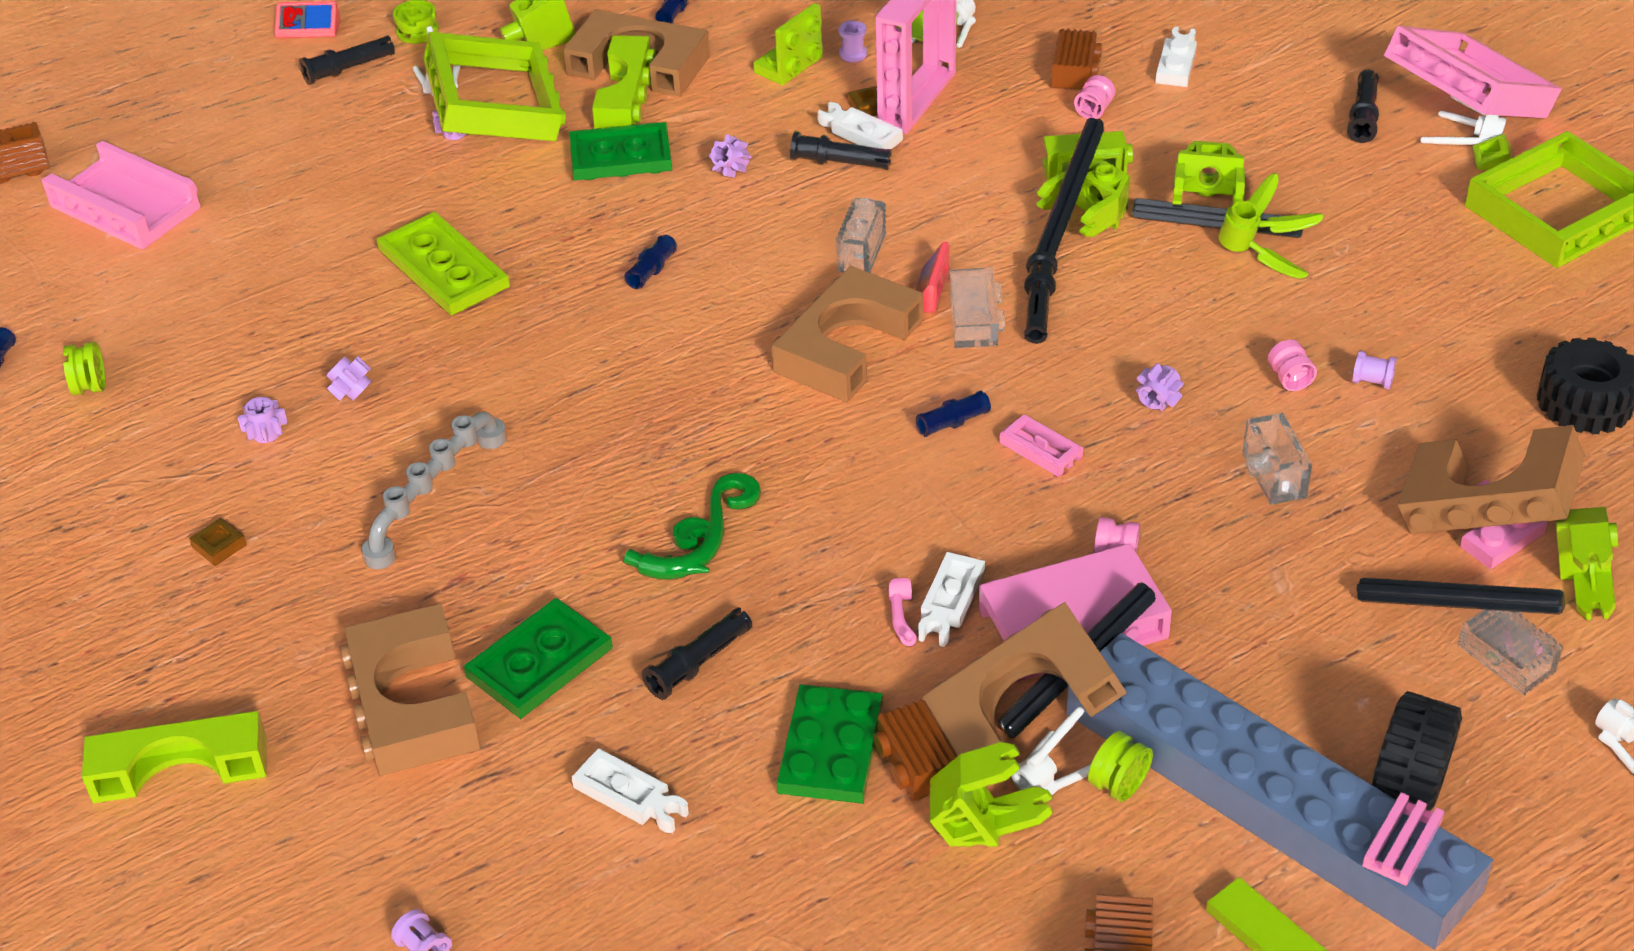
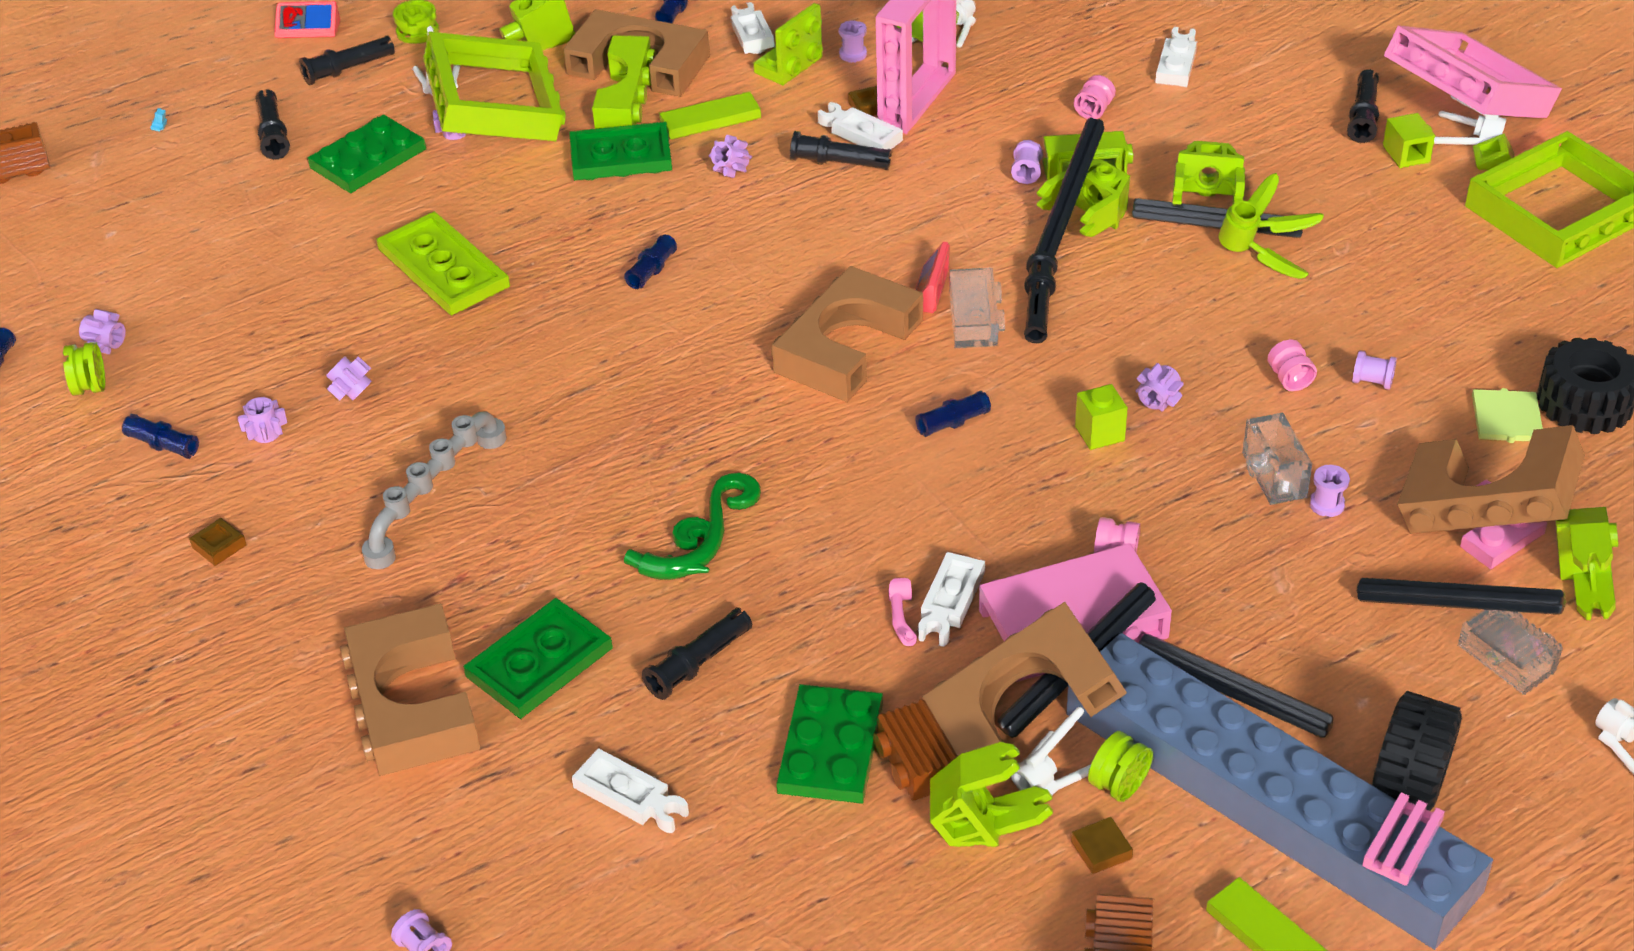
(103, 329): none -> lavender gear
(123, 761): lime arch -> none
(125, 196): bright pink panel -> none
(159, 121): none -> medium azure piece
(160, 436): none -> clear blue pin
(271, 129): none -> black pin
(366, 153): none -> green plate
(711, 115): none -> lime tile
(751, 29): none -> white plate
(861, 234): clear brick -> none
(1026, 164): none -> lavender bush
(1037, 448): bright pink tile -> none
(1075, 59): dark orange brick -> none
(1101, 416): none -> lime brick
(1102, 845): none -> pearl gold tile
(1243, 688): none -> black axle
(1330, 485): none -> lavender bush
(1408, 140): none -> lime brick
(1506, 414): none -> yellowish green piece

